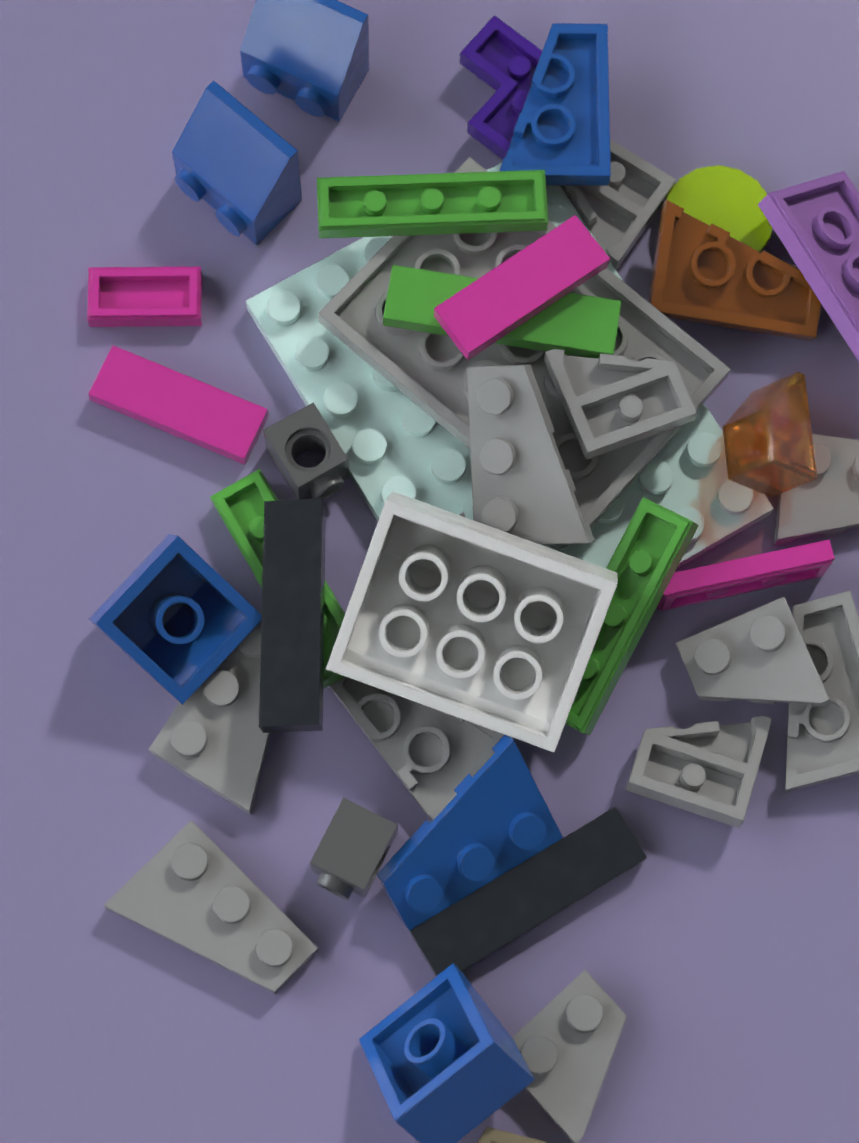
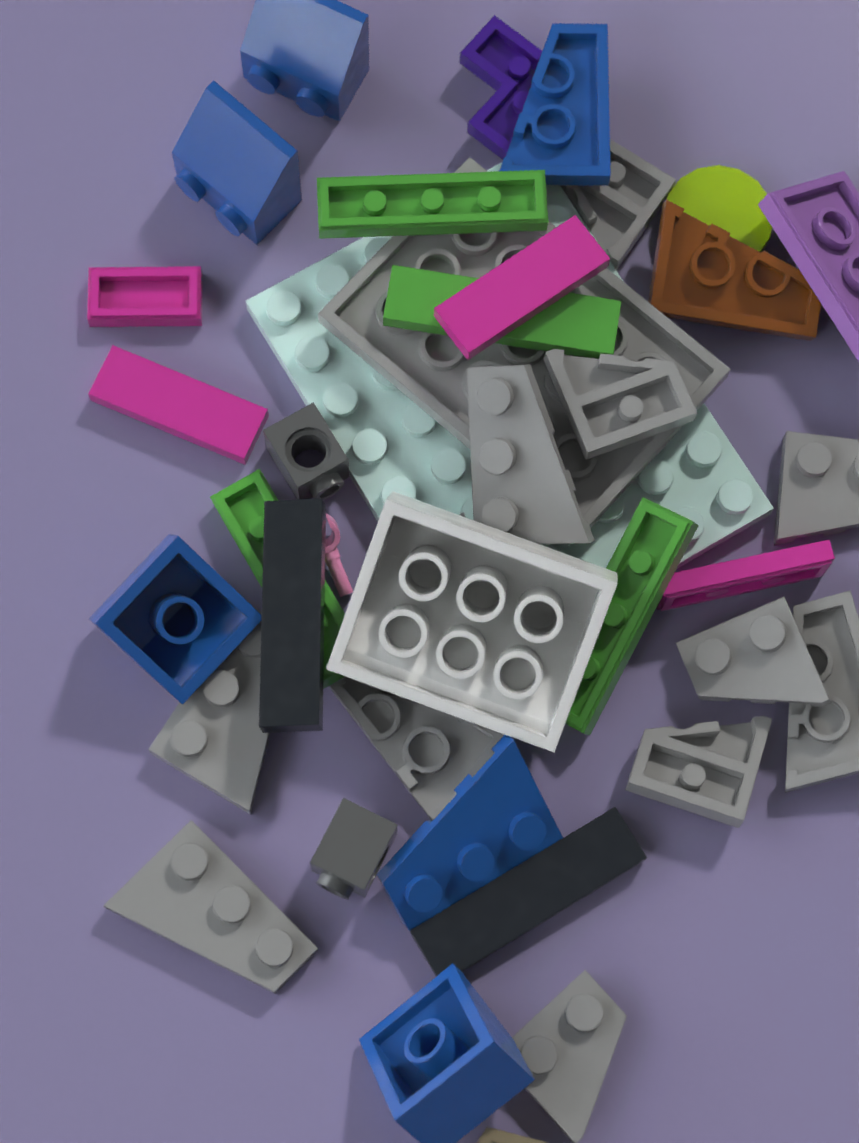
(333, 561): none -> bright pink hand
(772, 438): clear orange slope -> none

